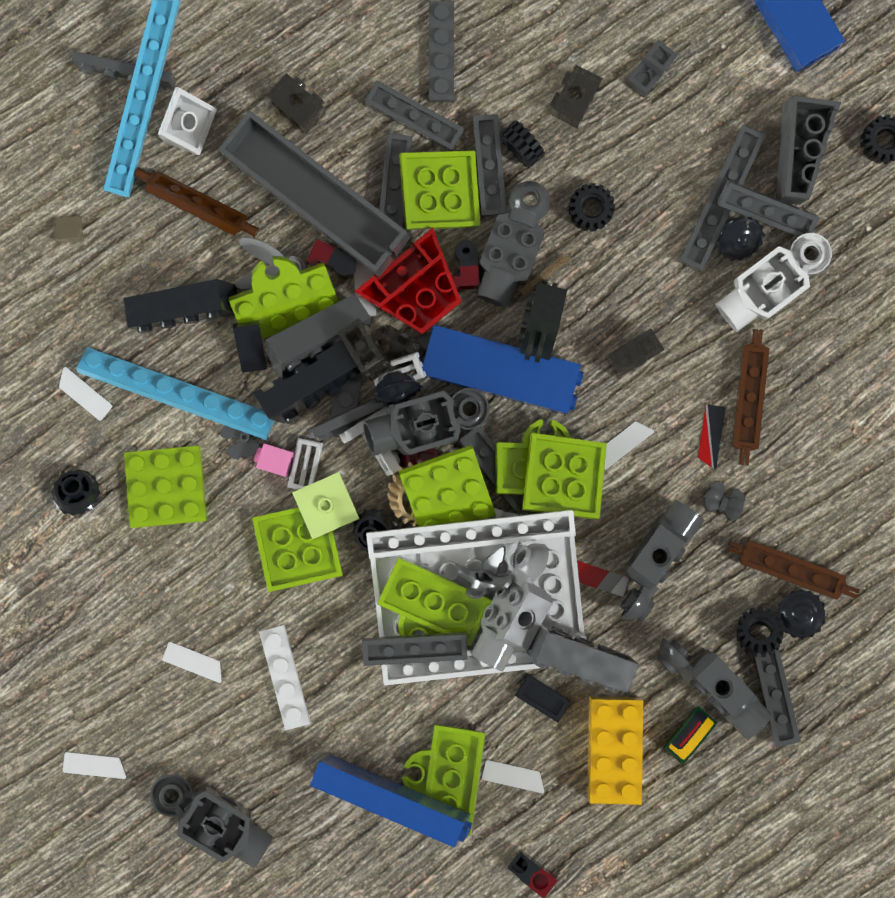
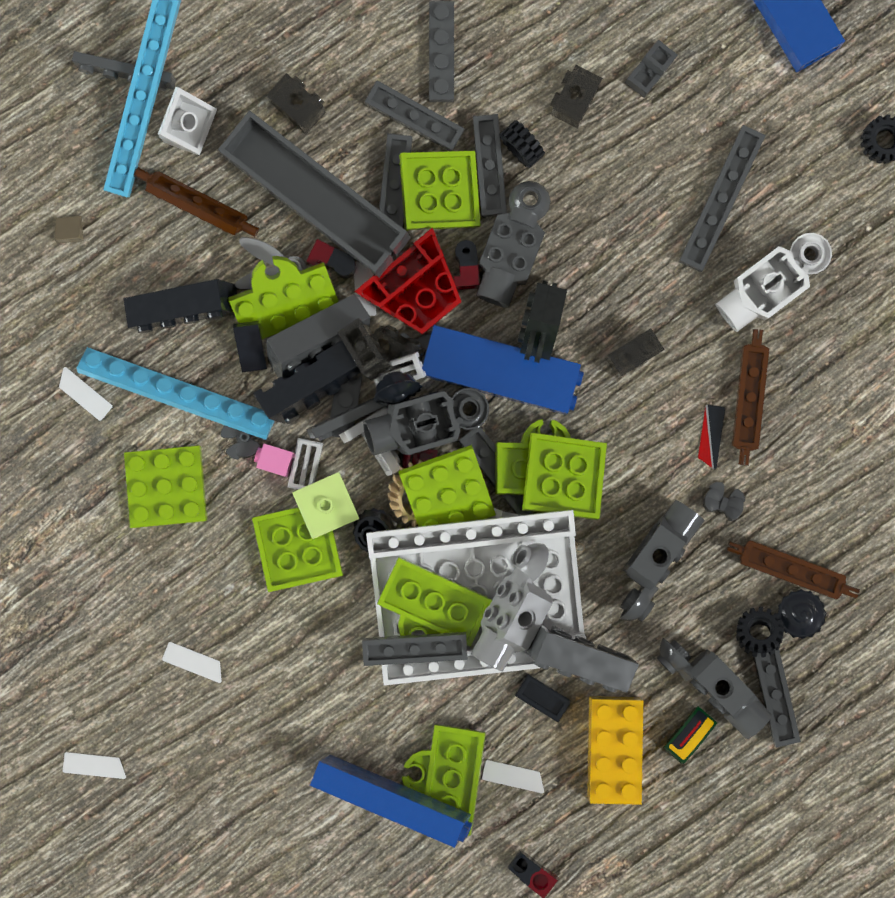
(75, 492): black piece -> none
(211, 821): dark grey brick -> none
(285, 677): white plate -> none
(487, 577): flat silver animal -> none
(535, 281): tan piece -> none
(602, 579): sticker -> none
(604, 199): black tyre -> none
(626, 442): white sticker -> none
(740, 238): black piece -> none
(767, 209): dark grey plate -> none
(803, 142): dark grey wedge -> none

